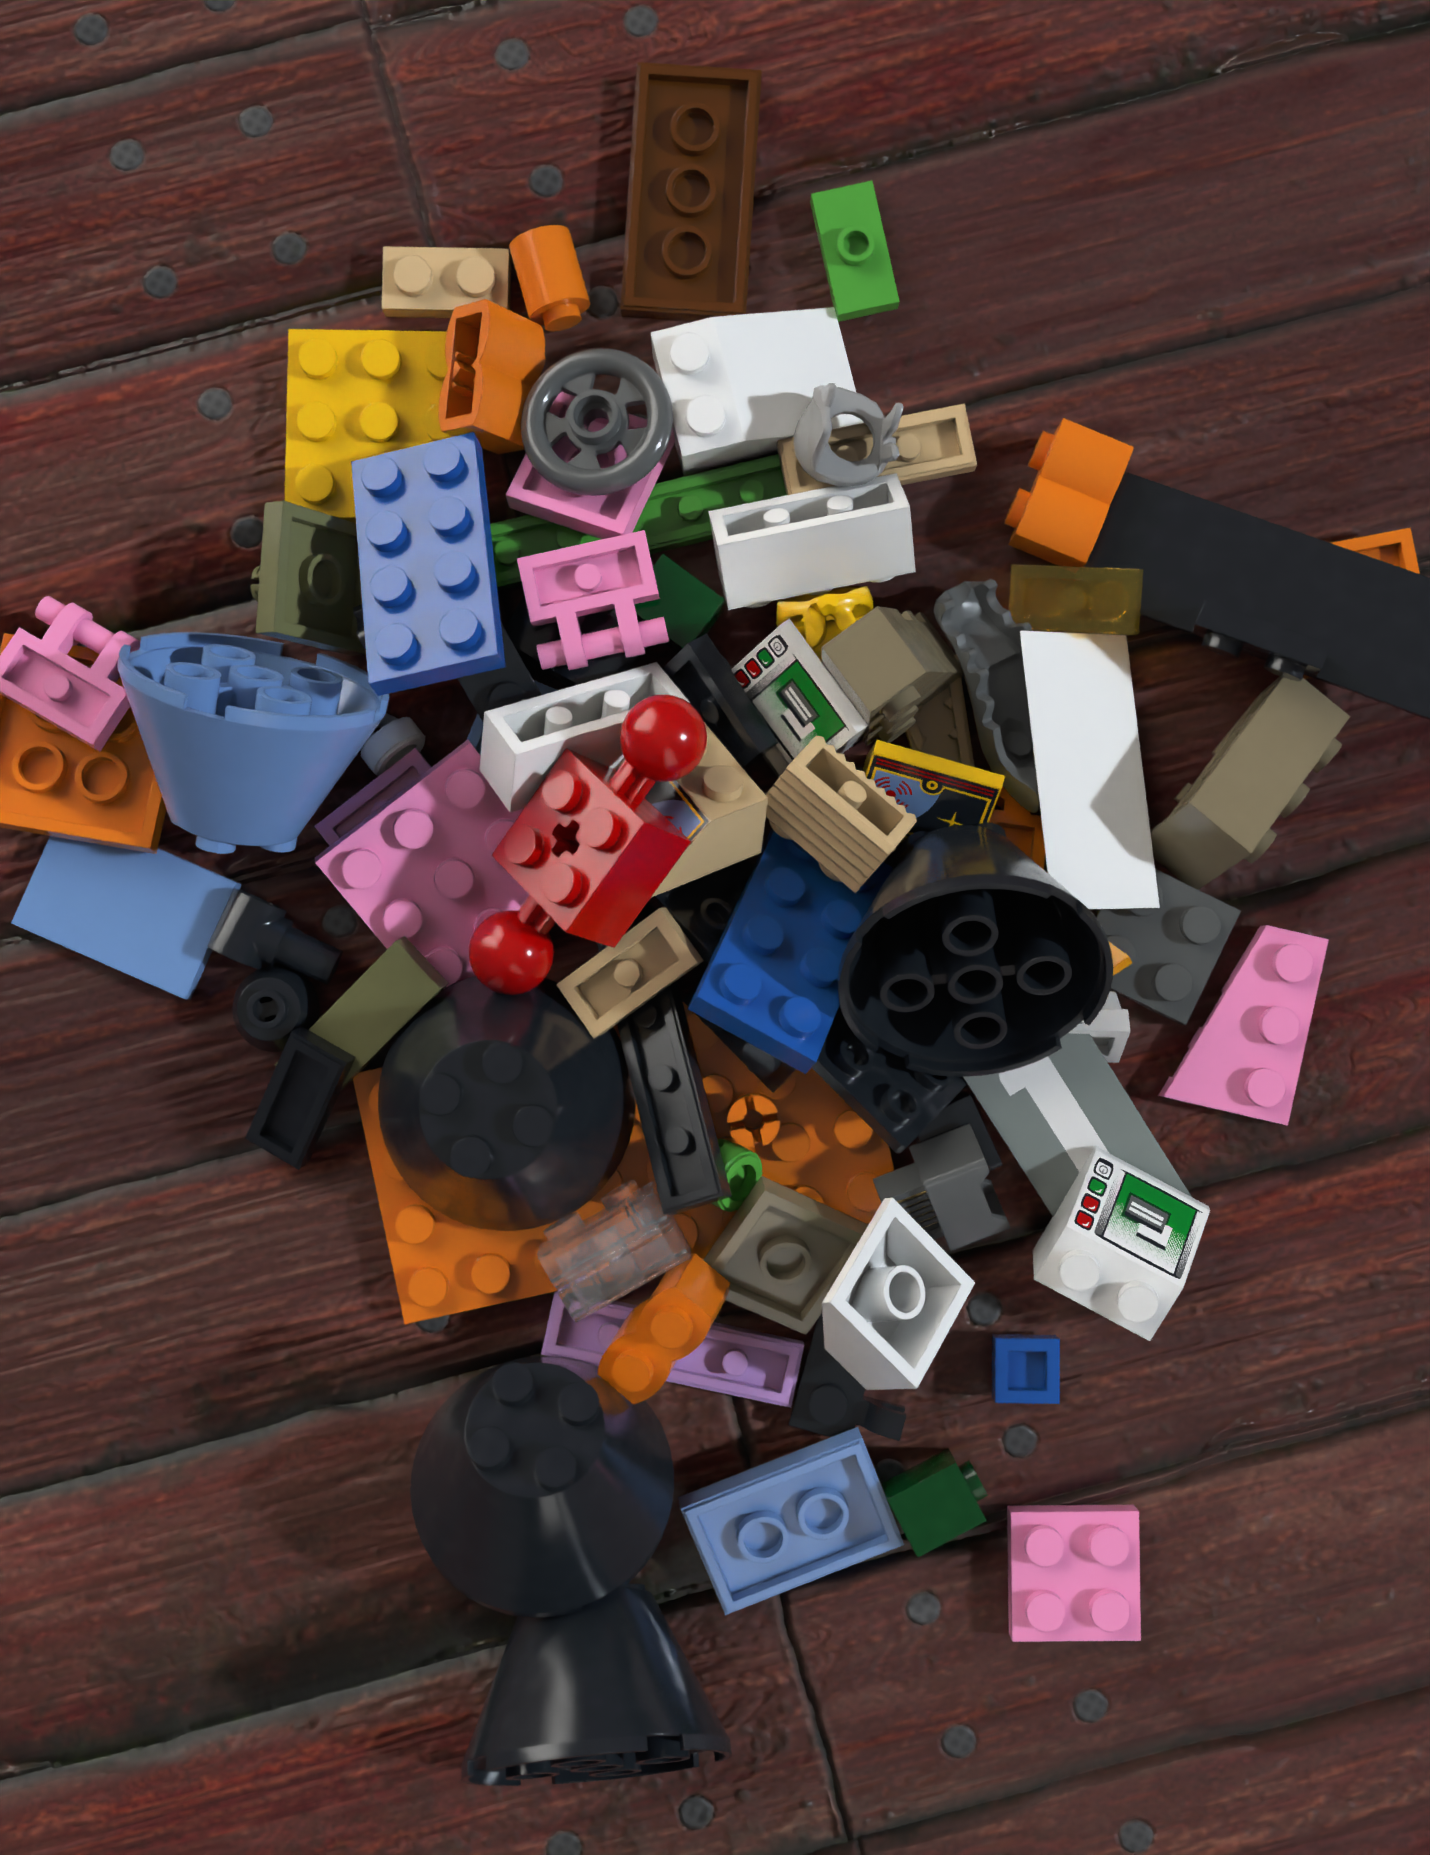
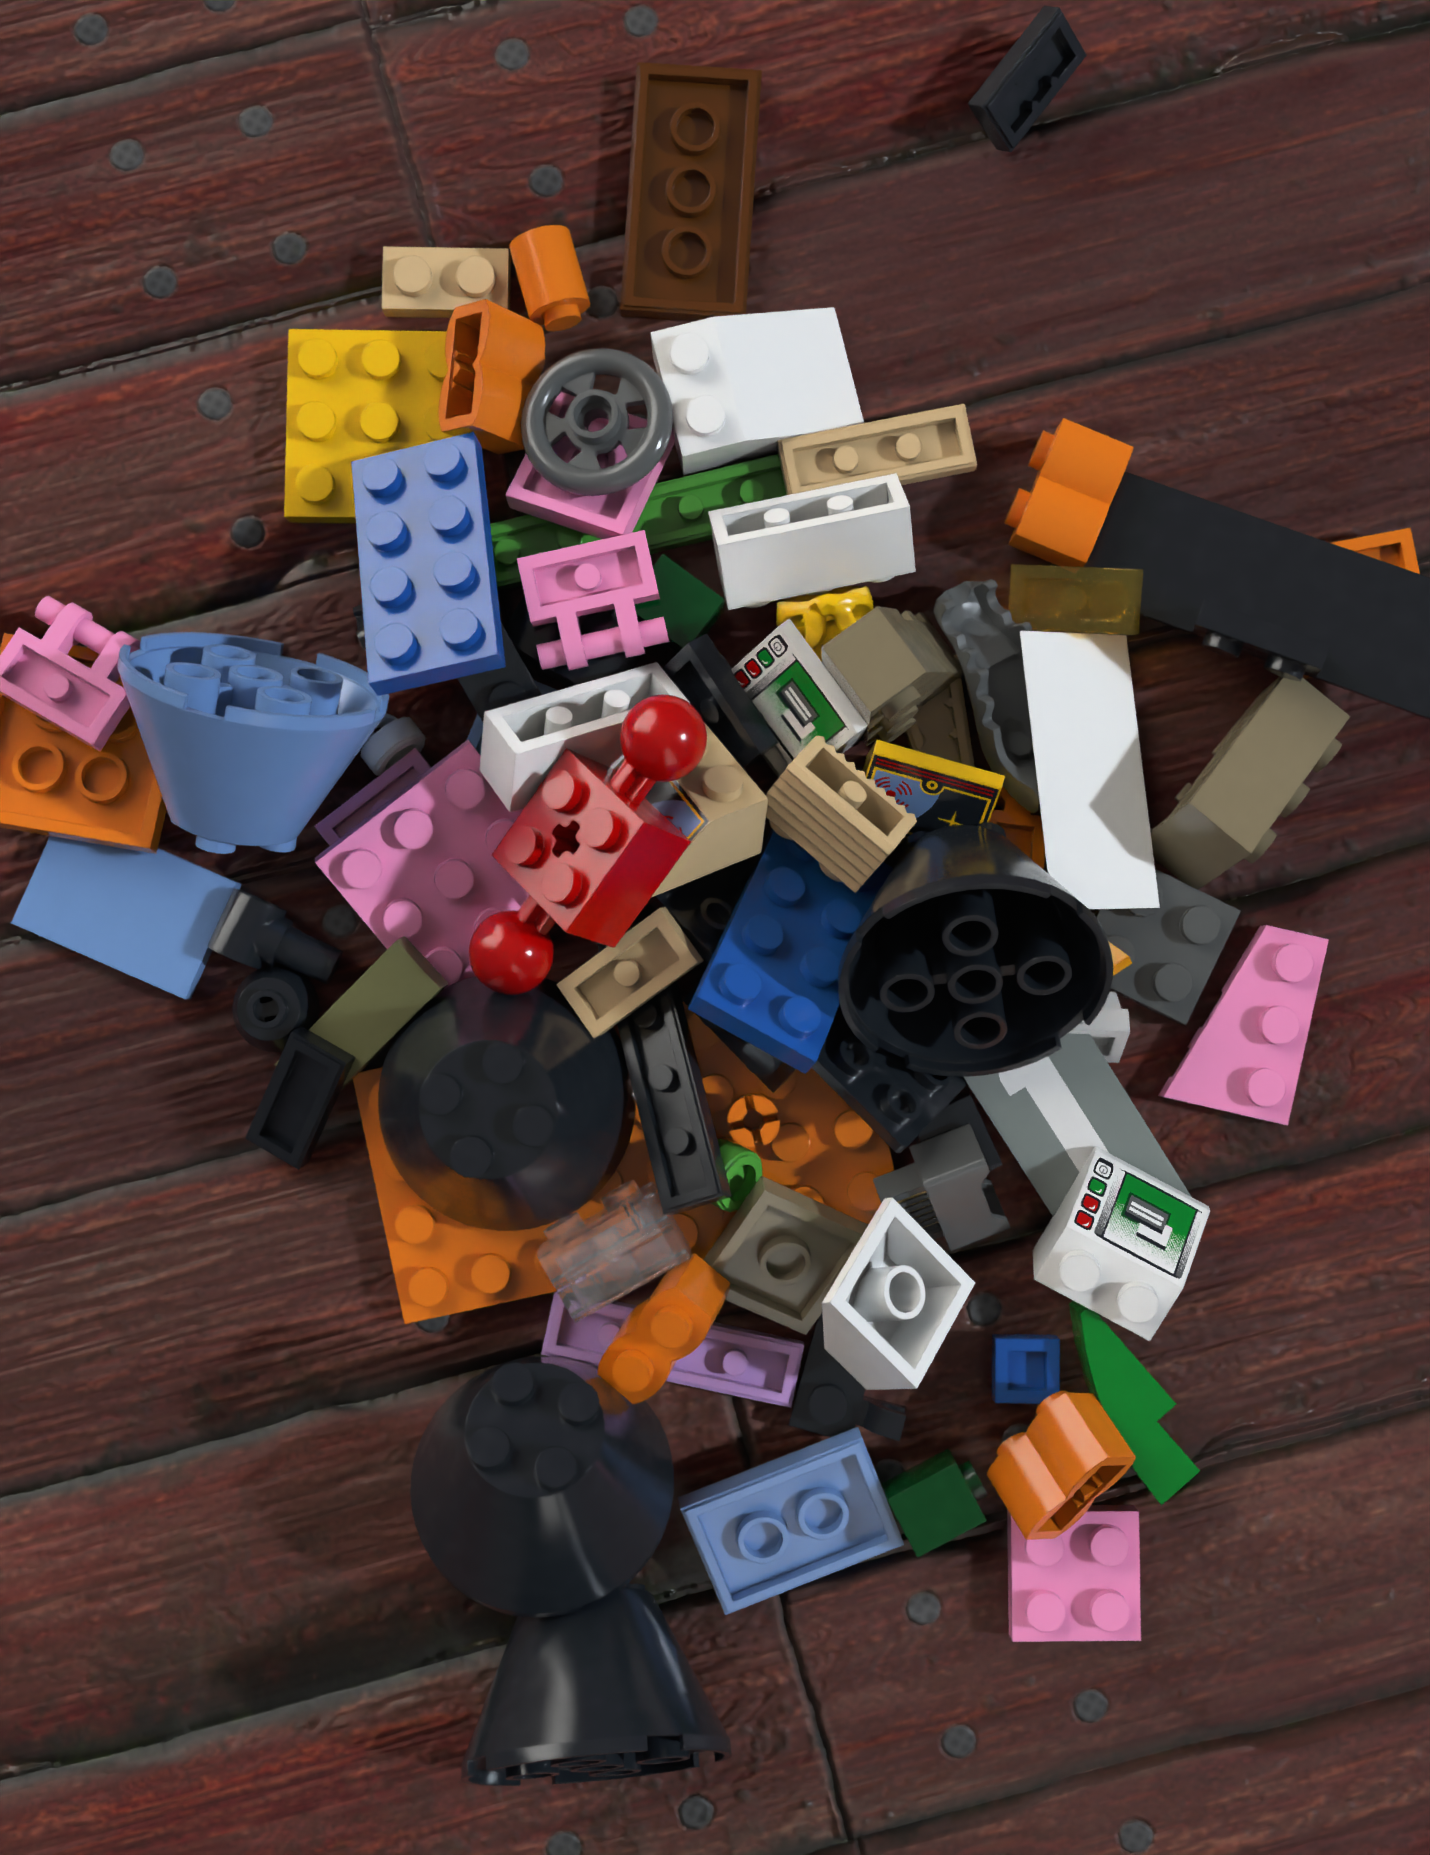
(308, 579): olive tile -> none
(815, 429): light grey piece -> none
(854, 251): bright green plate -> none
(1027, 78): none -> black plate
(1059, 1464): none -> orange brick
(1132, 1403): none -> green slope

